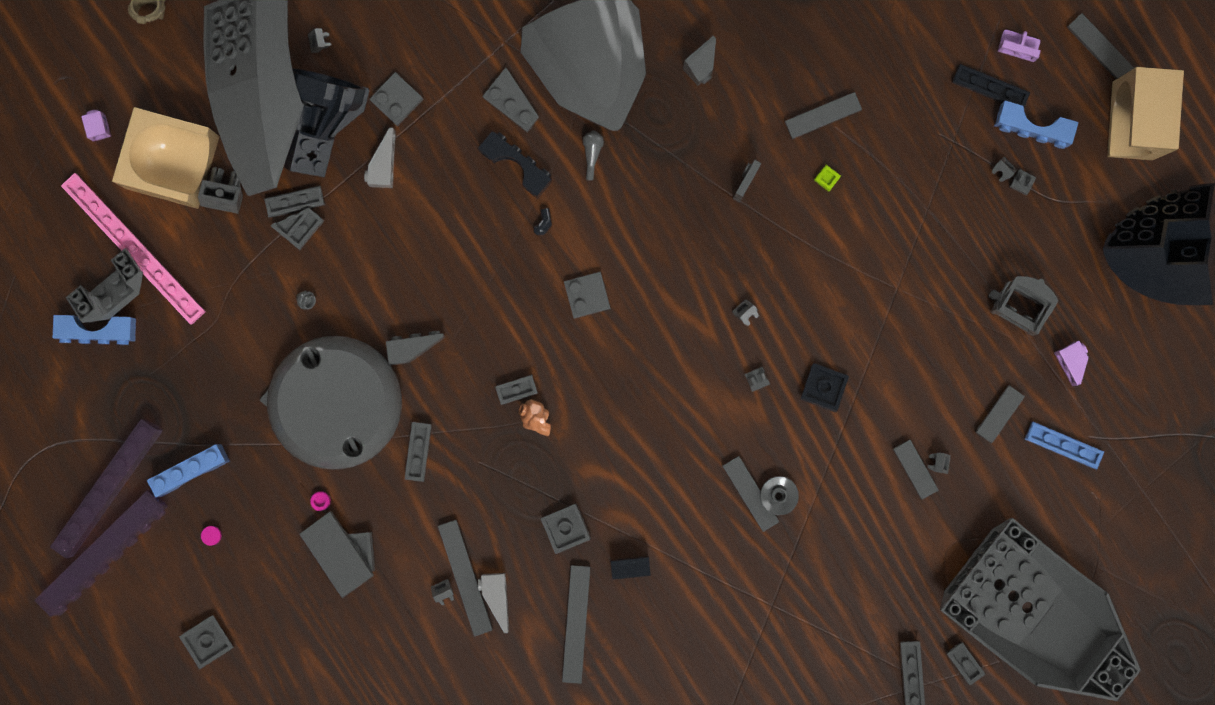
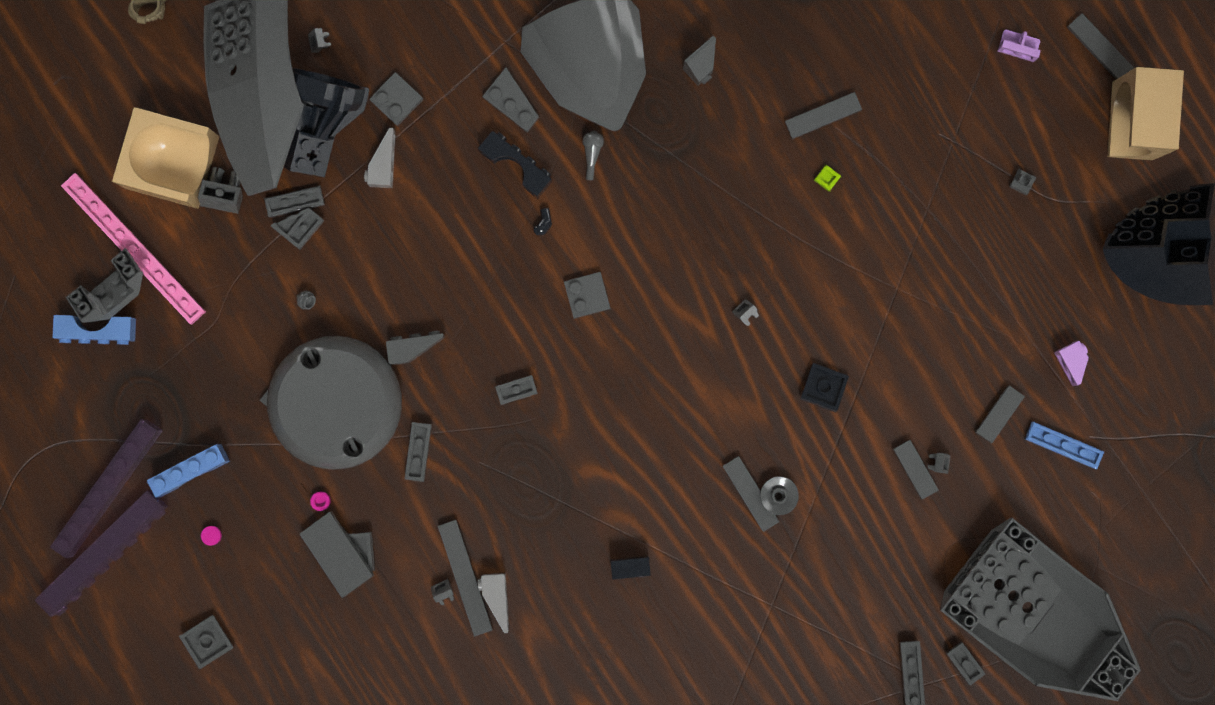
(96, 125): lavender brick -> none
(535, 417): nougat head -> none
(566, 528): dark grey plate -> none
(576, 624): dark grey tile -> none
(748, 175): dark grey plate -> none
(757, 379): dark grey tile -> none
(989, 86): black tile -> none
(1006, 167): dark grey tile -> none
(1012, 118): medium blue arch -> none
(1032, 289): dark grey animal -> none

